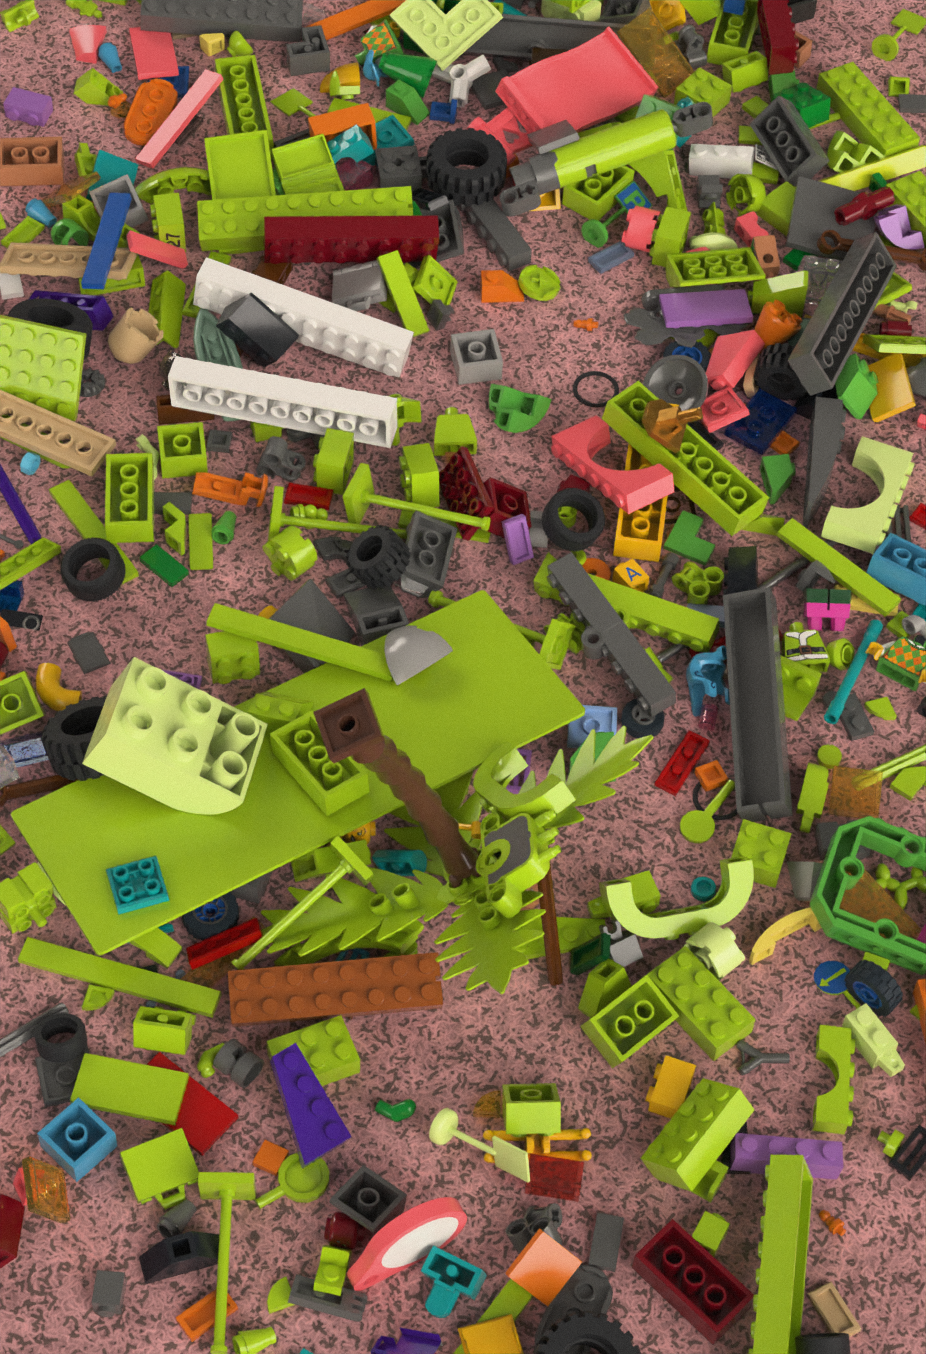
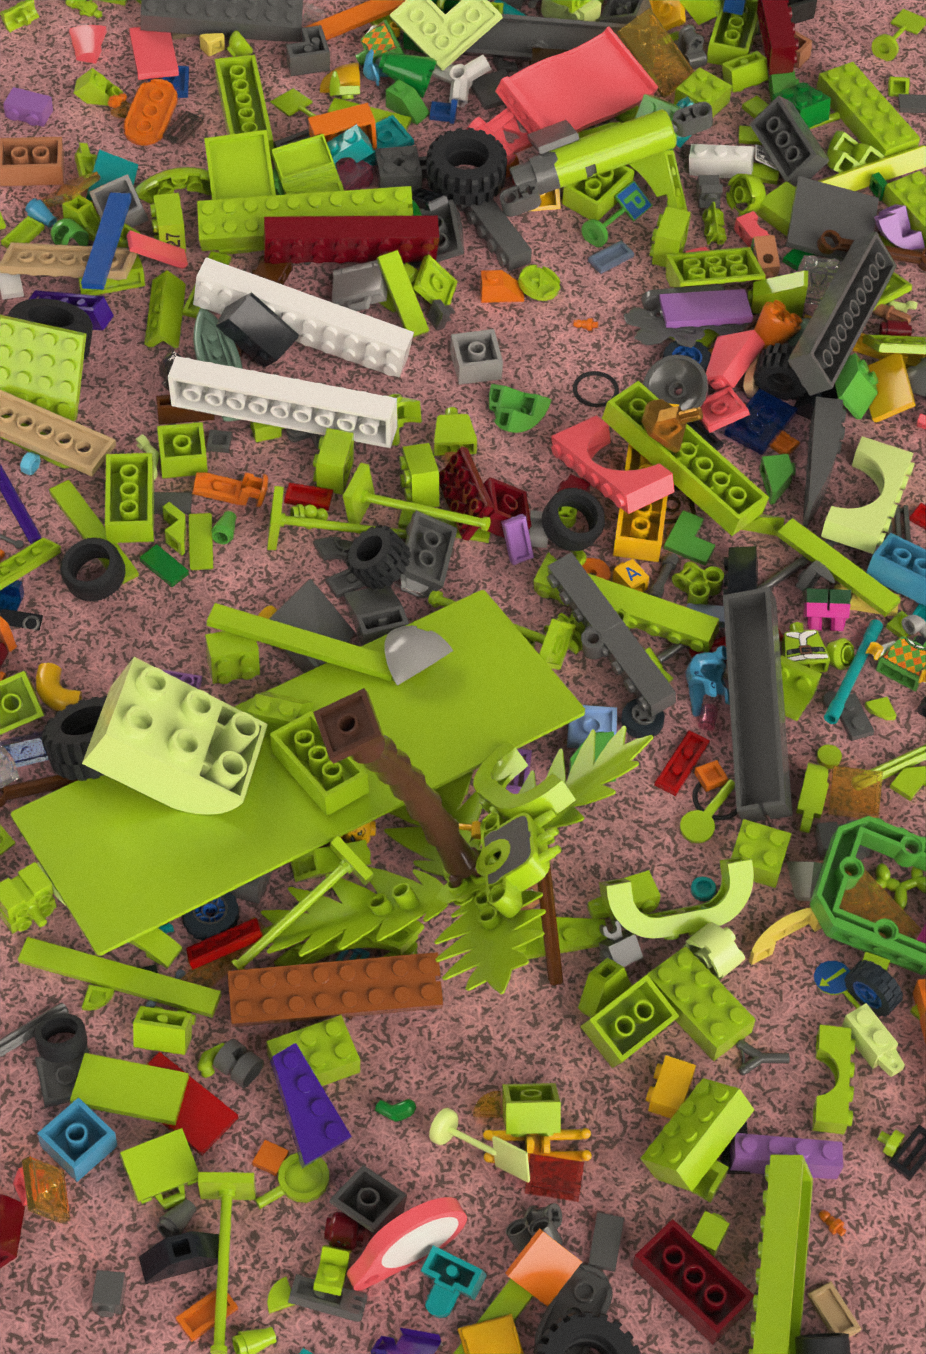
(88, 652): dark grey piece -> none
(94, 387): dark grey gear -> none
(109, 55): dark azure cone -> none
(134, 336): tan cylinder -> none
(137, 885): teal tile -> none
(179, 119): coral tile -> none
(278, 460): dark grey piece -> none
(290, 553): lime brick -> none
(400, 861): teal brick -> none
(590, 954): dark green tile -> none
(640, 229): coral brick -> none
(712, 241): yellowish green arm -> none
(864, 206): dark red piece -> none

